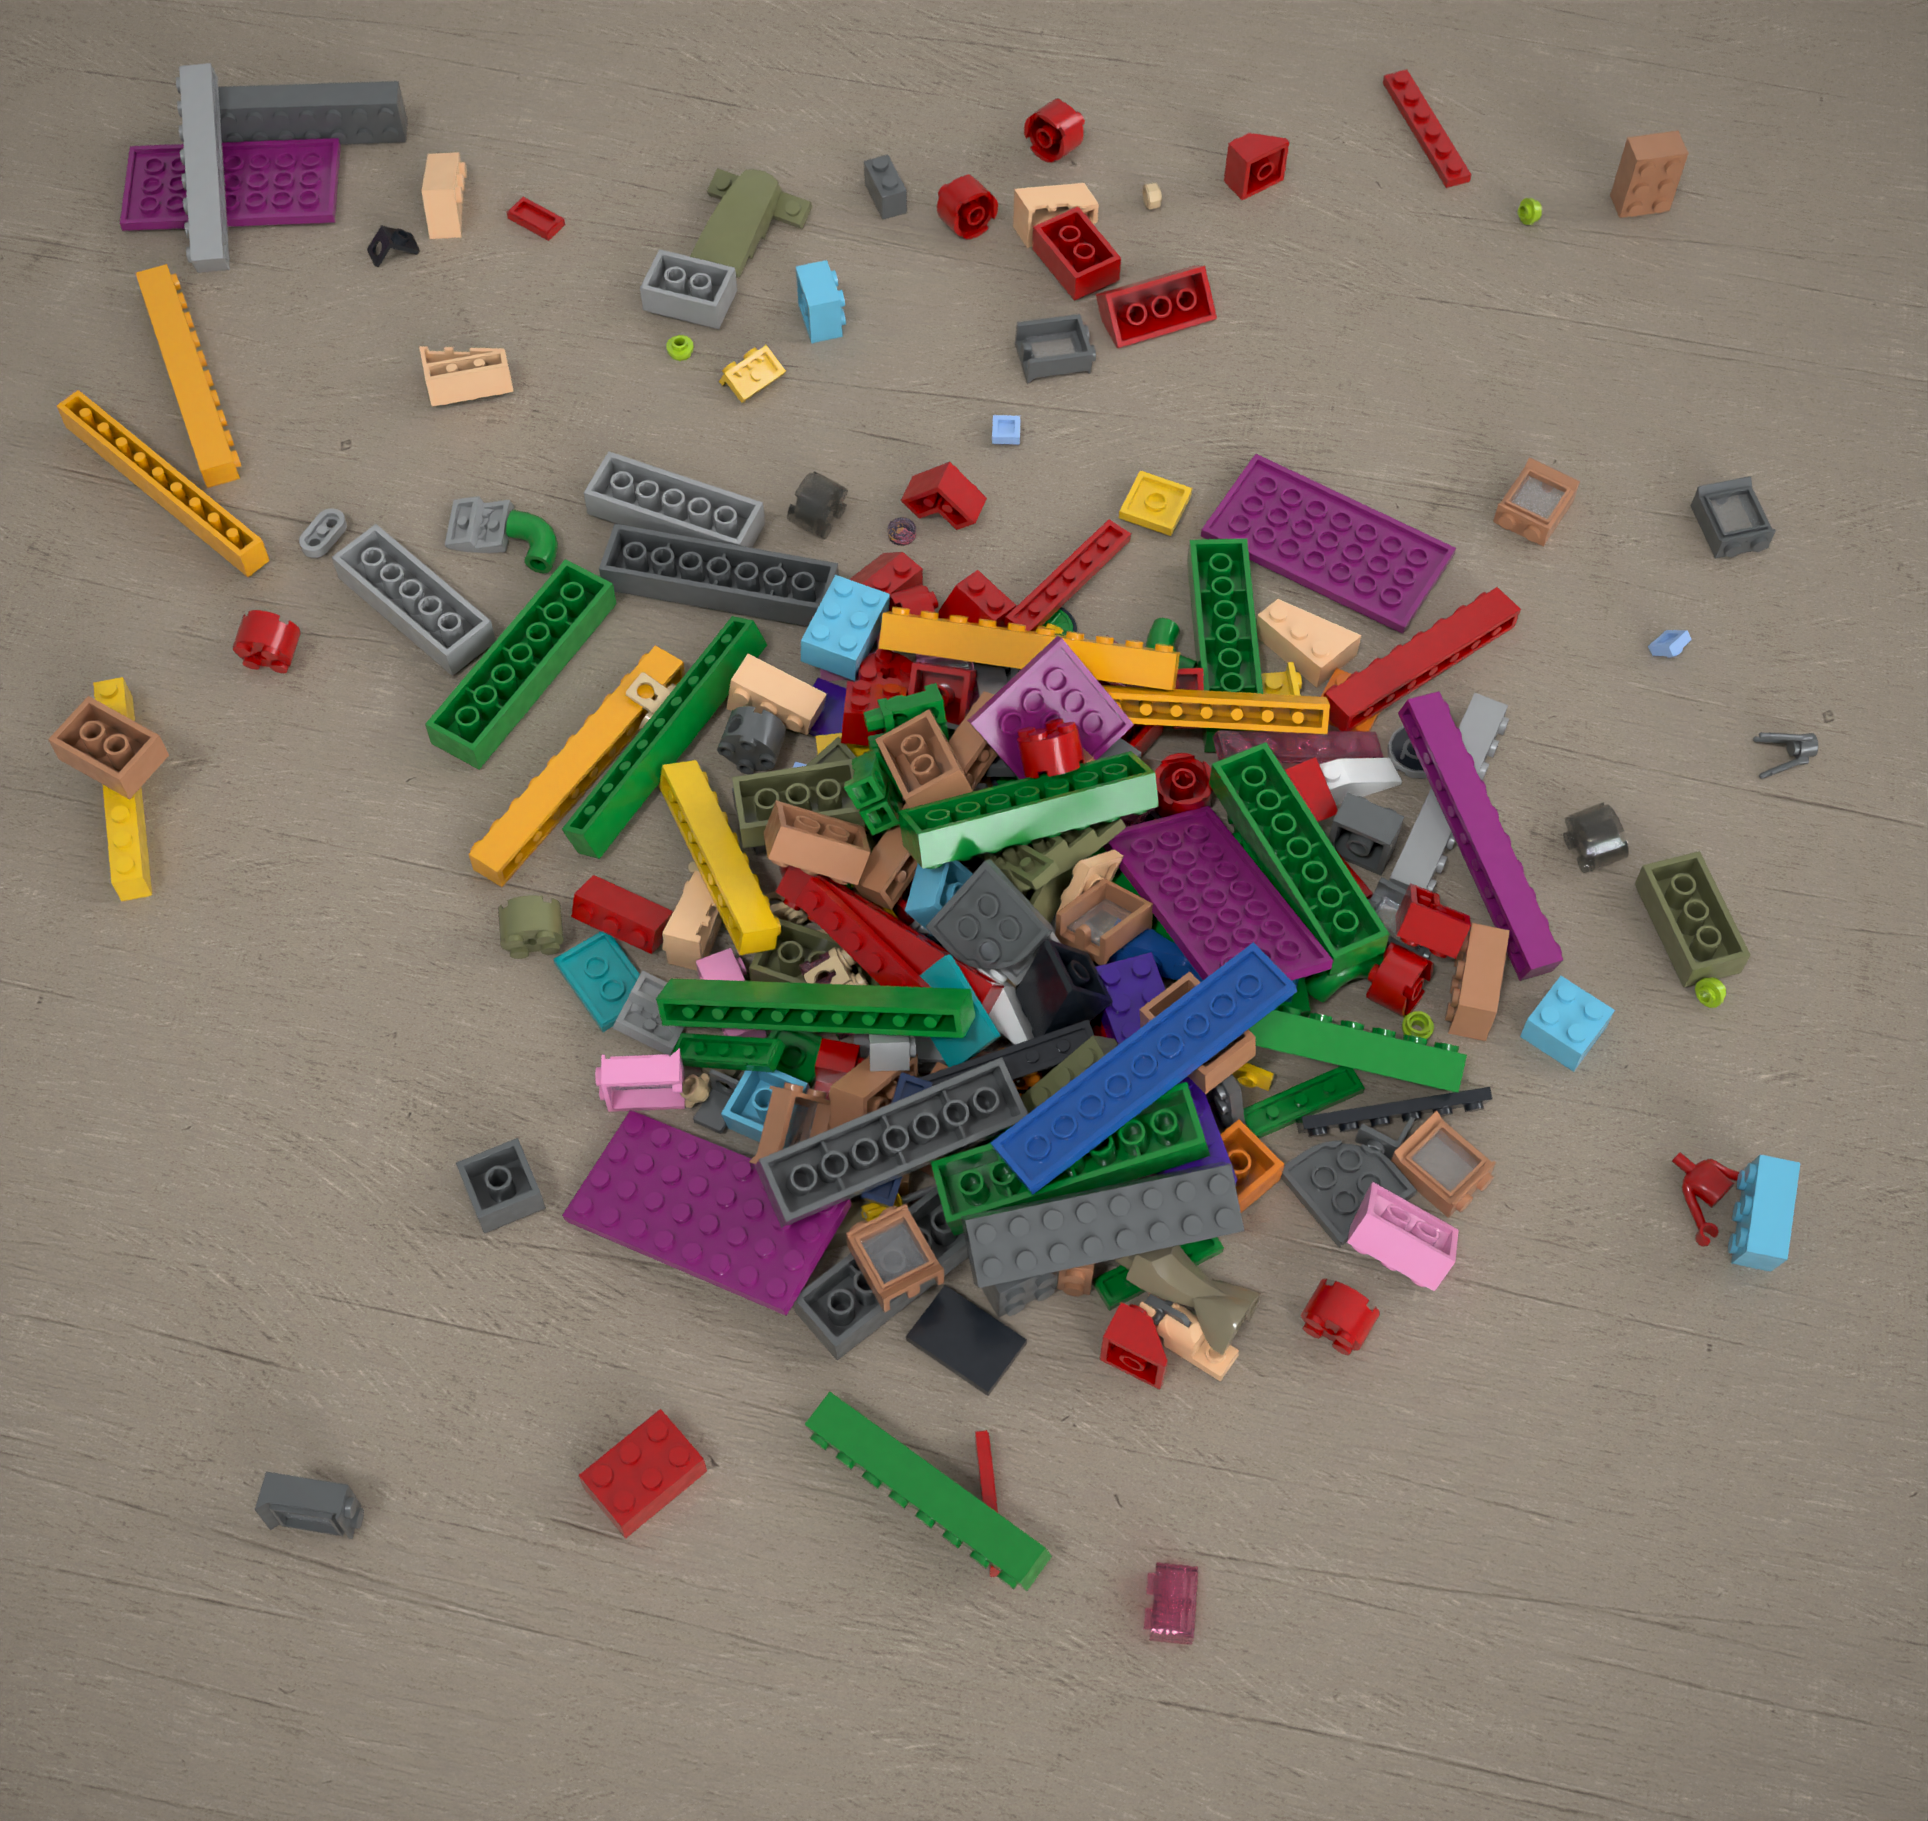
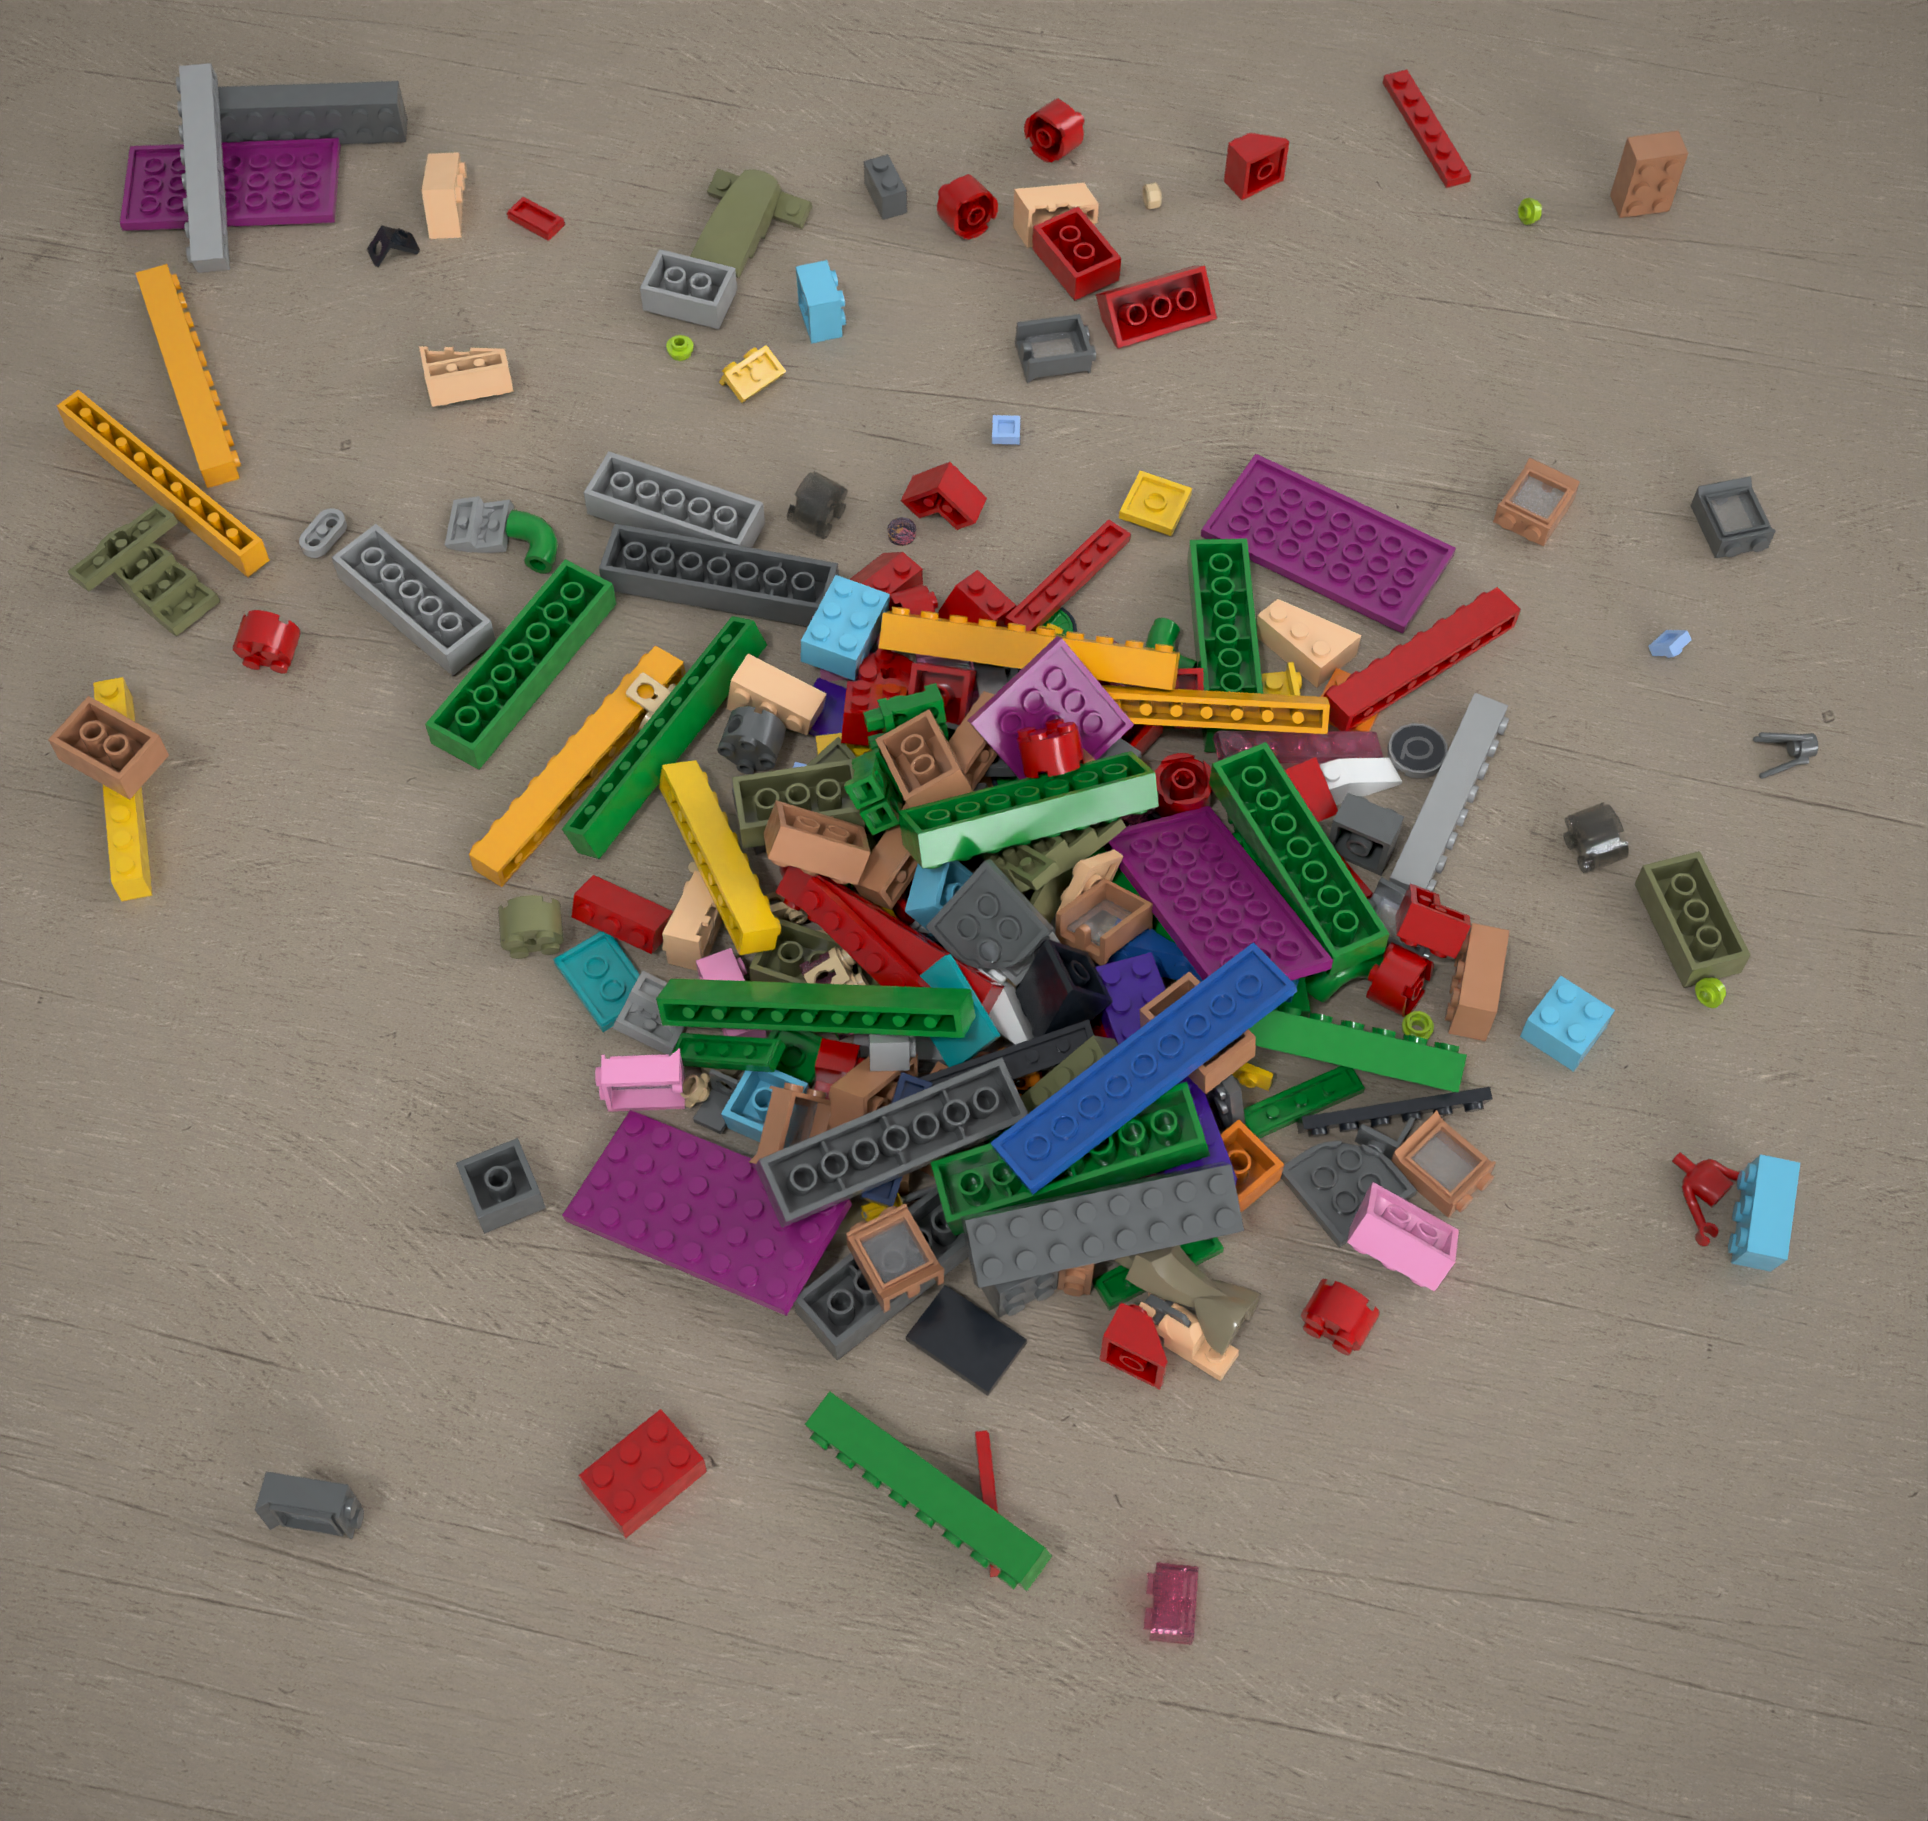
(148, 571): none -> olive slope
(1480, 835): magenta brick -> none

